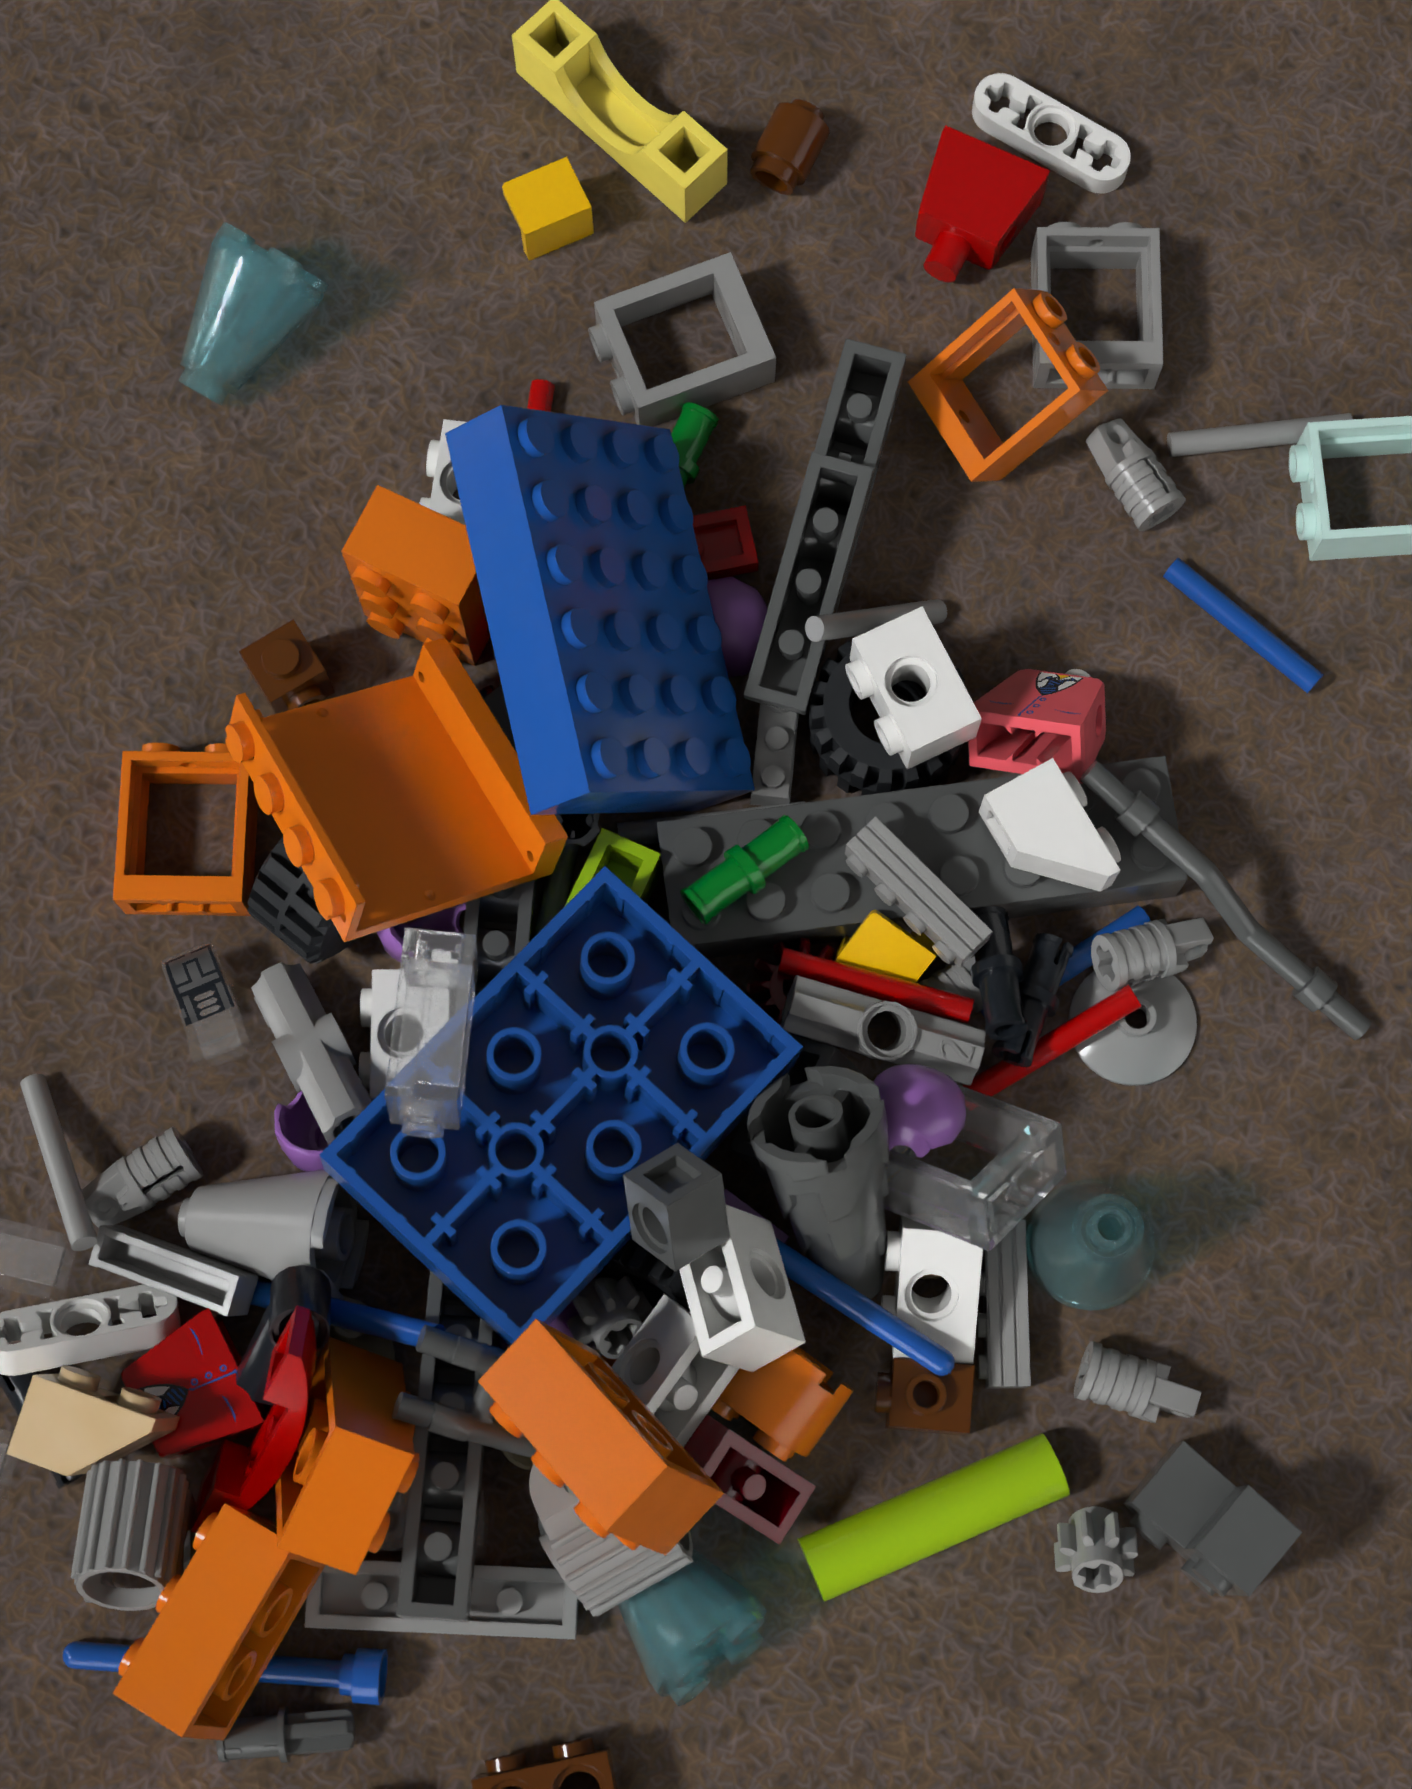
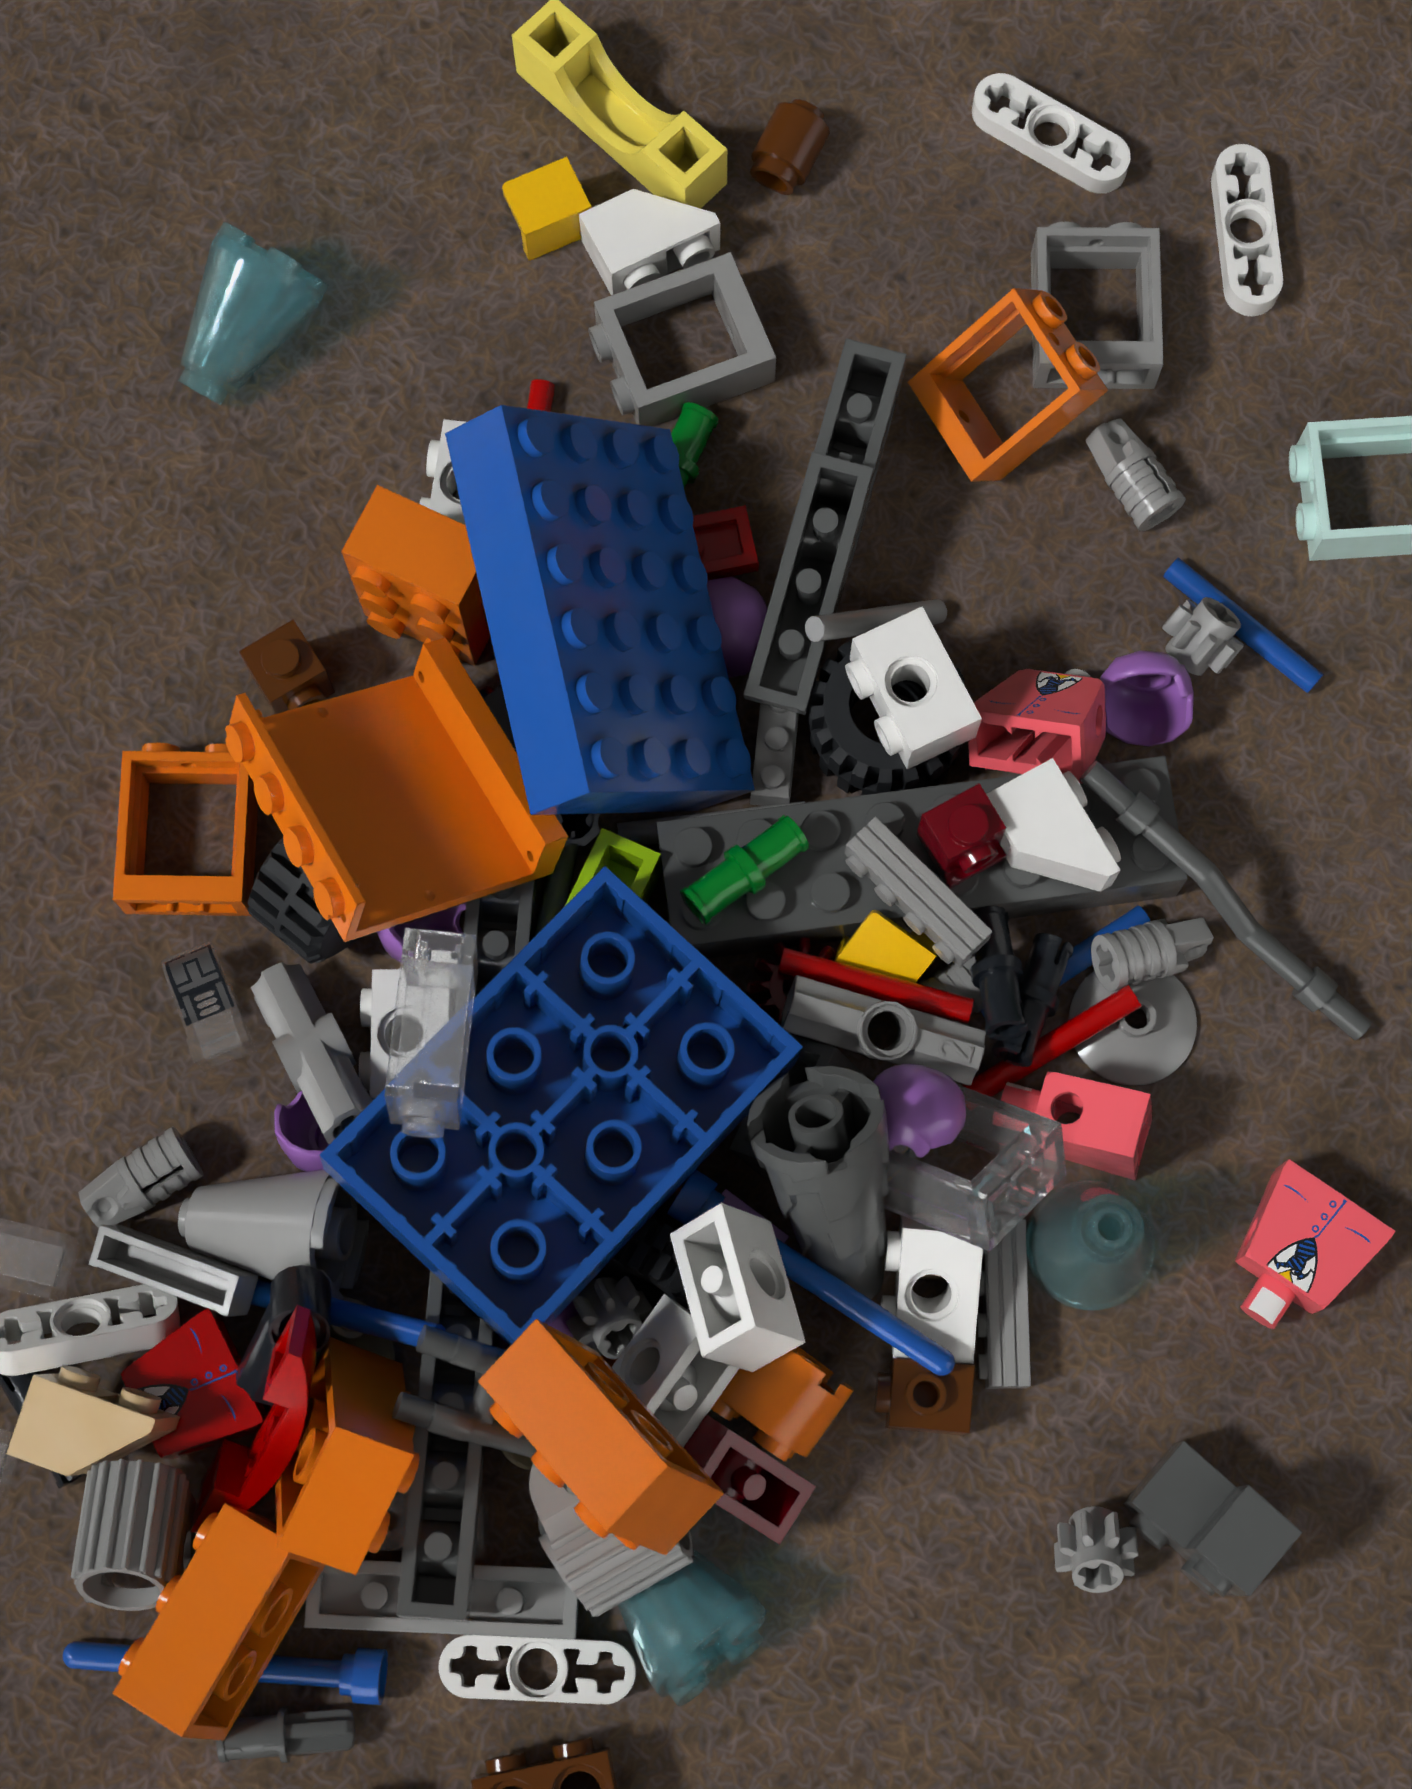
(58, 1162): light grey bar -> none
(486, 1683): none -> white beam
(646, 238): none -> white slope
(676, 1206): dark grey brick -> none
(934, 1516): lime brick -> none
(963, 835): none -> dark red brick
(975, 203): red torso -> none
(1110, 1124): none -> coral torso
(1132, 1385): light grey hinge -> none
(1147, 698): none -> medium lavender hair
(1203, 636): none -> light grey gear
(1242, 436): light grey bar -> none
(1257, 207): none -> white beam
(1305, 1245): none -> coral torso

